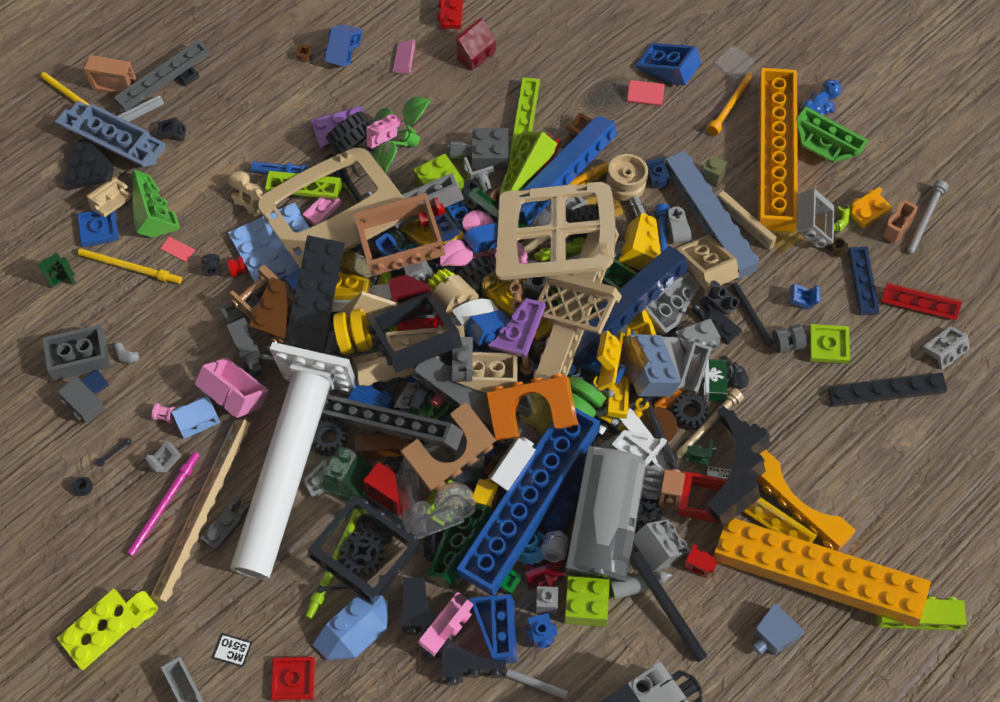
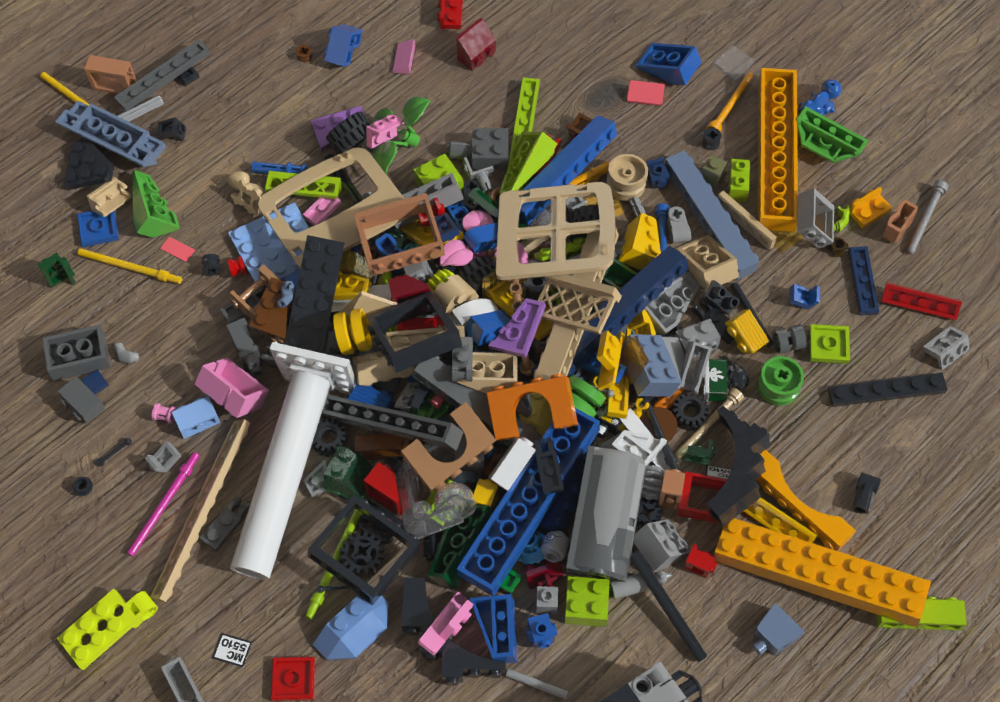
(287, 294): none -> sand blue arm
(548, 468): none -> black hinge
(708, 142): none -> black wheel
(739, 180): none -> lime brick
(746, 332): none -> yellow brick
(780, 381): none -> bright green wheel
(866, 490): none -> black piece

